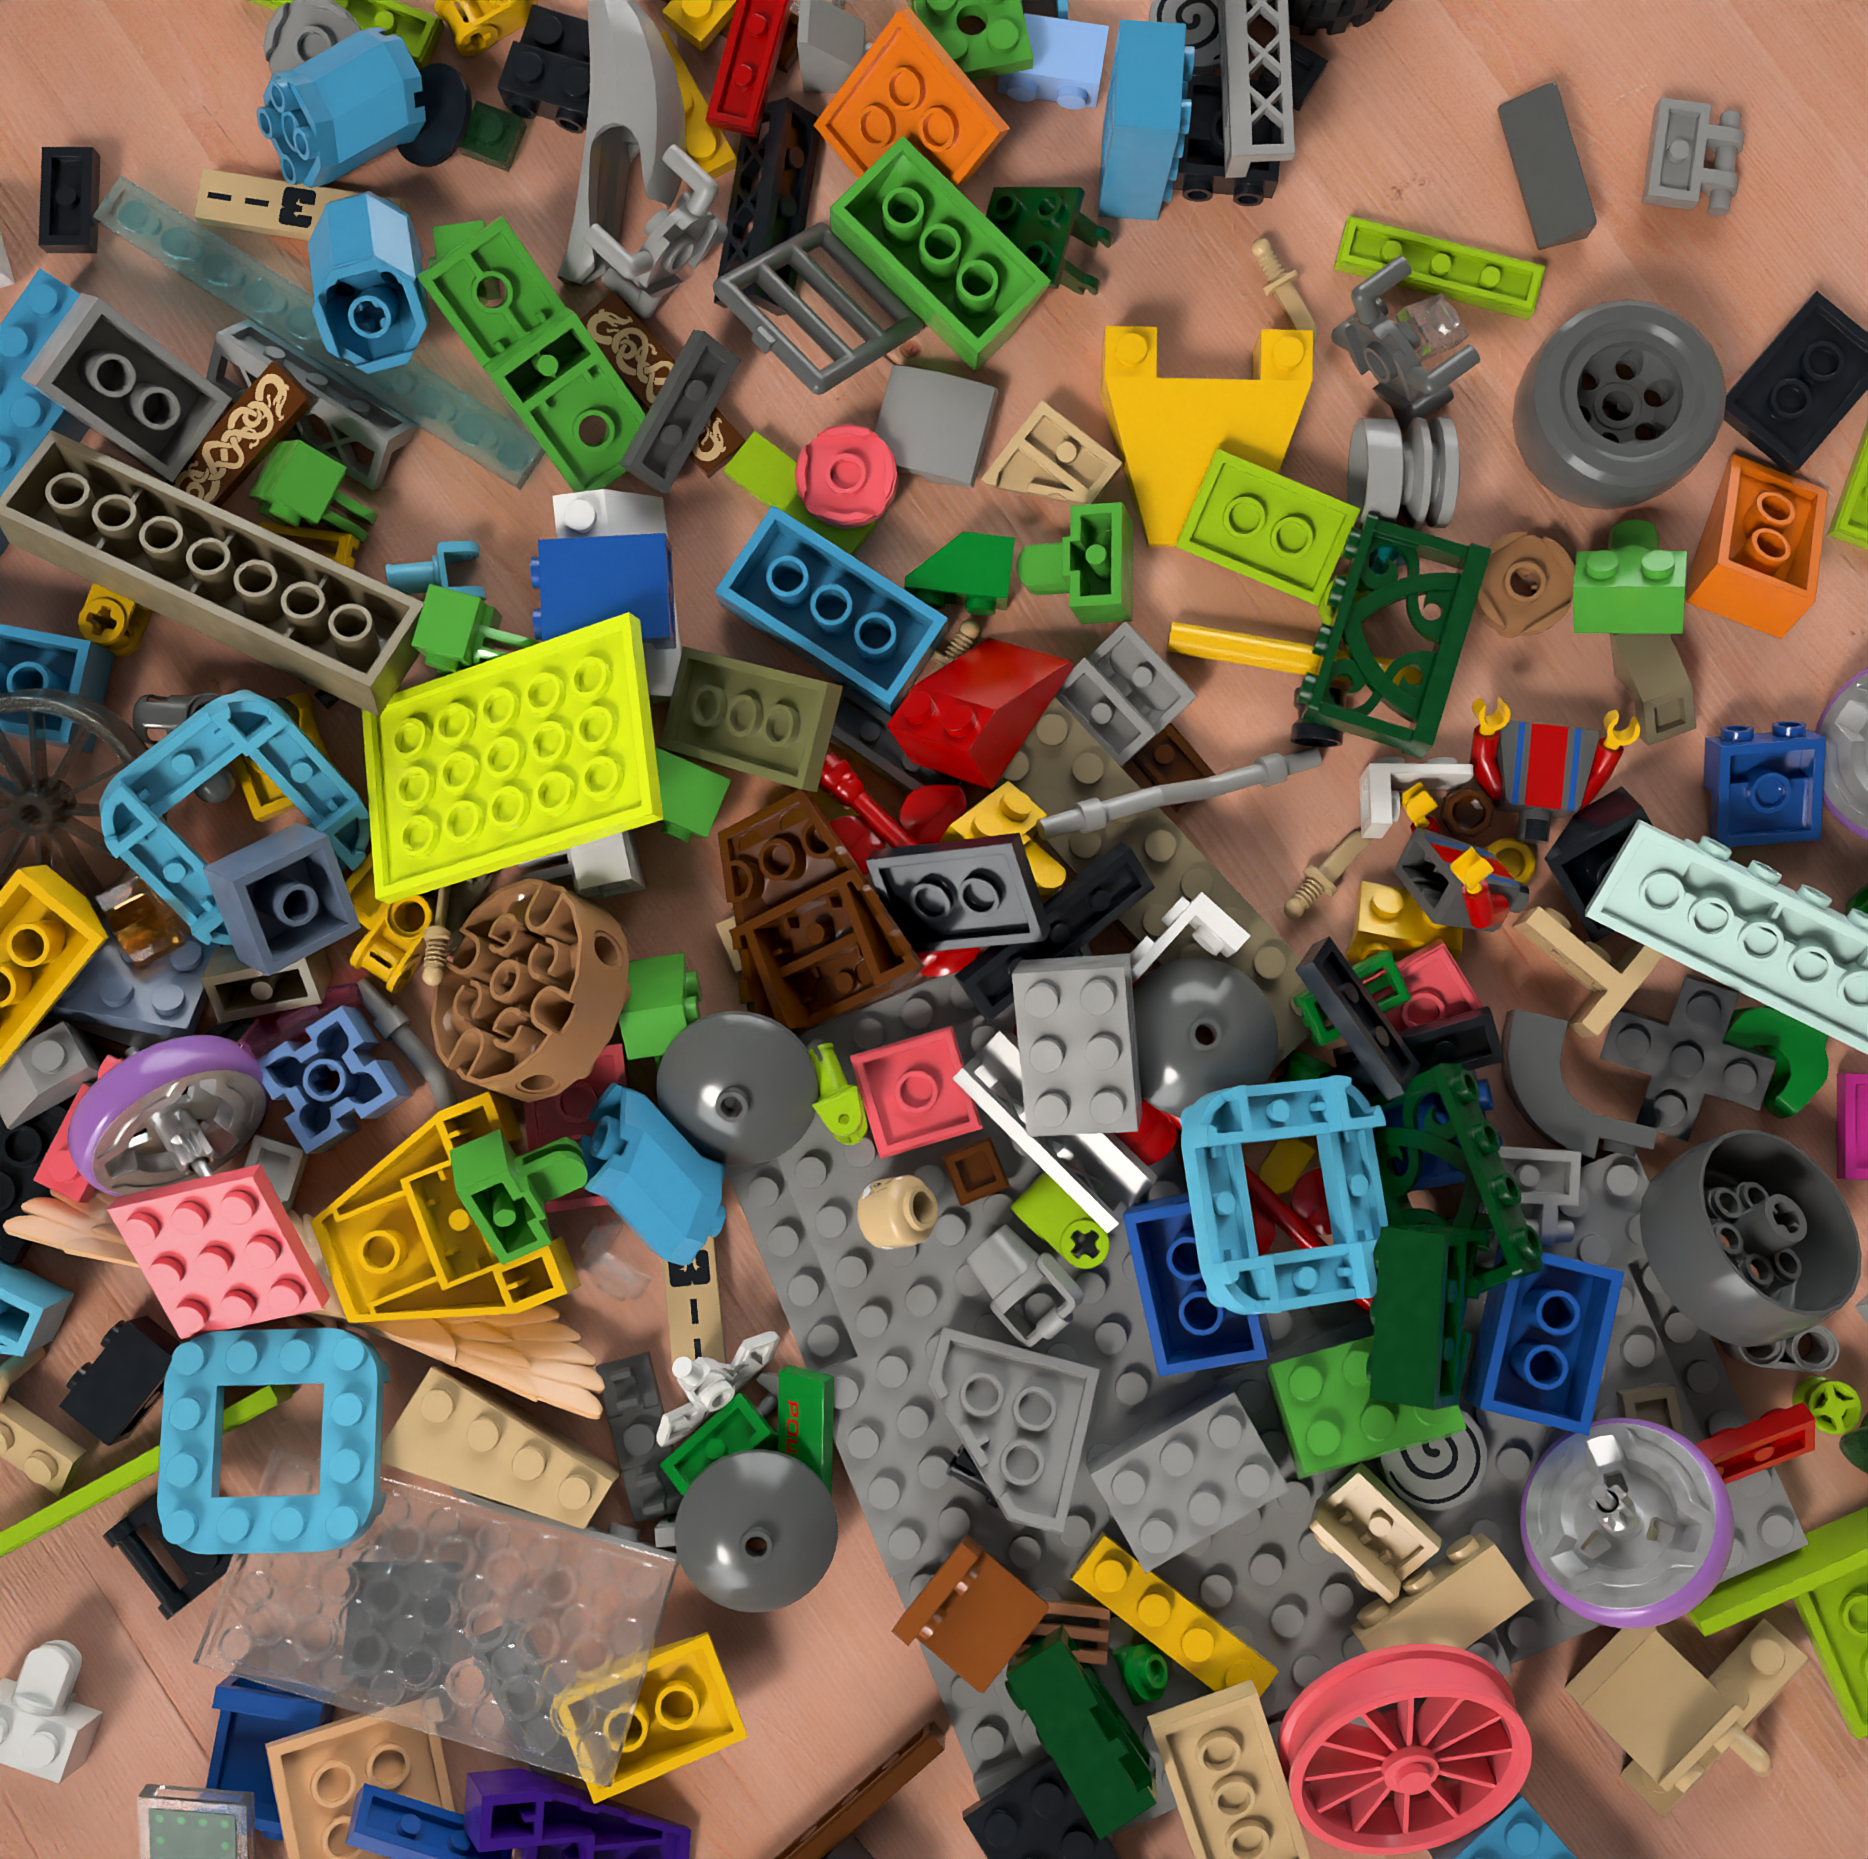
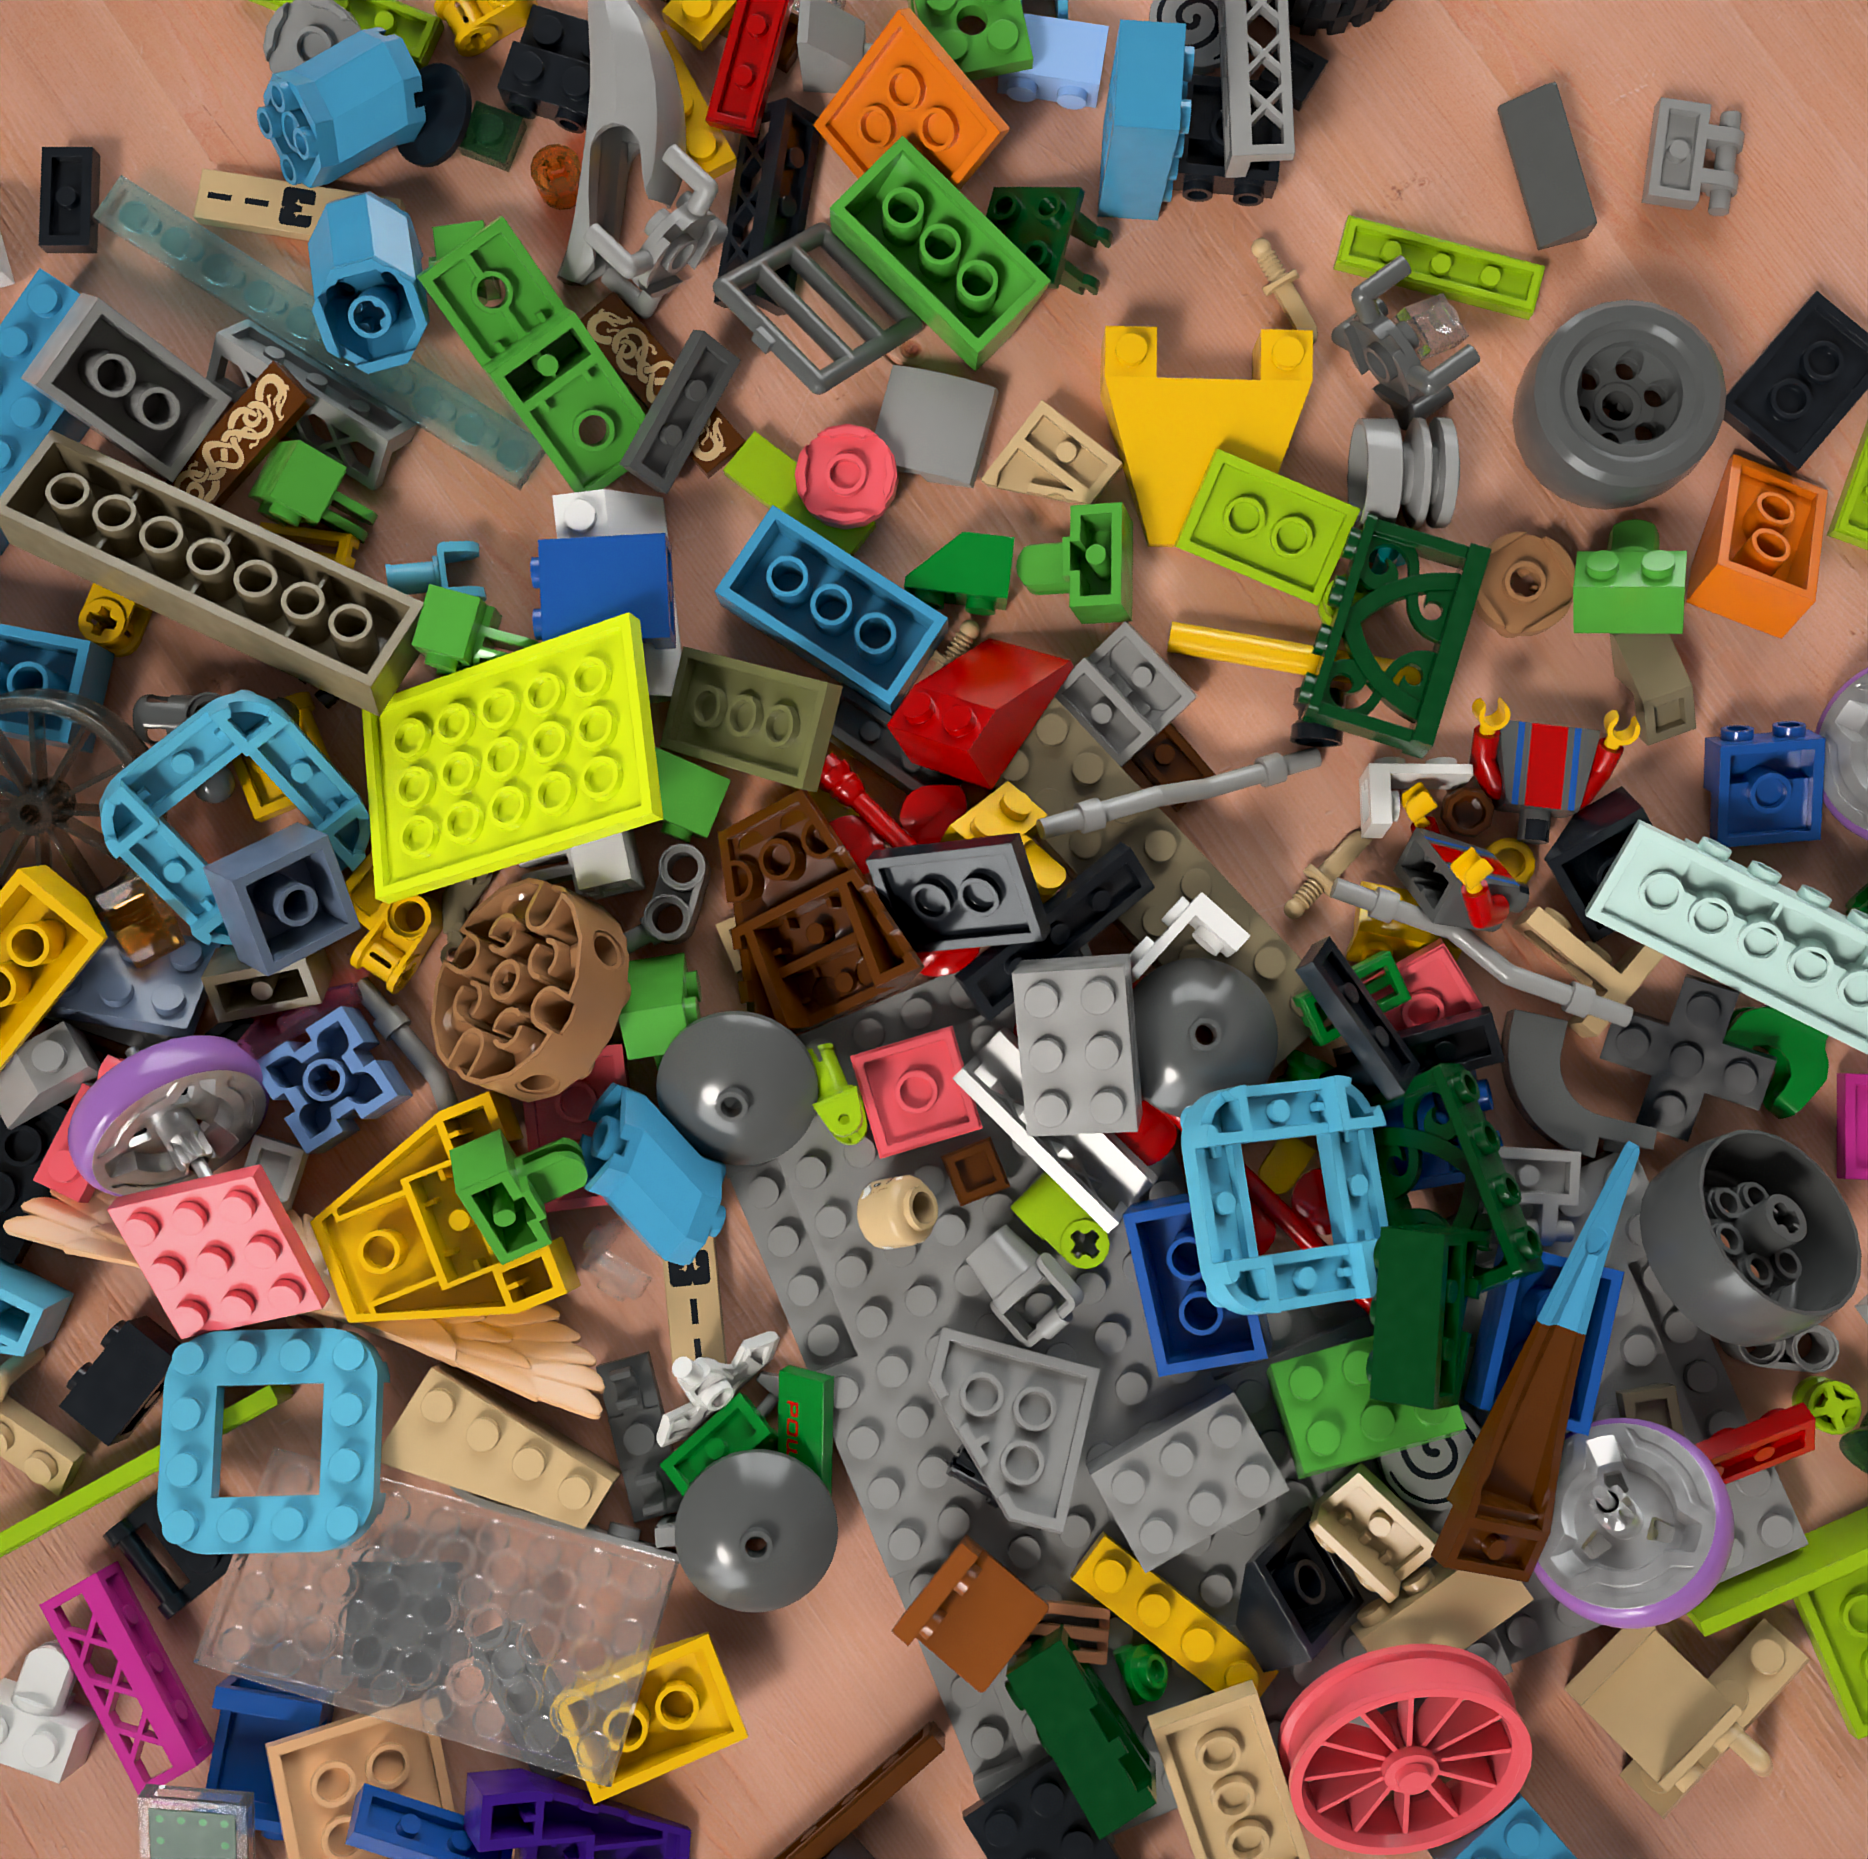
(143, 1664): none -> dark pink fence
(437, 941): tan piece -> none
(561, 189): none -> clear orange wheel
(668, 893): none -> light grey beam
(1293, 1597): none -> black slope
(1512, 1472): none -> reddish brown plate
(1574, 998): none -> light grey bar

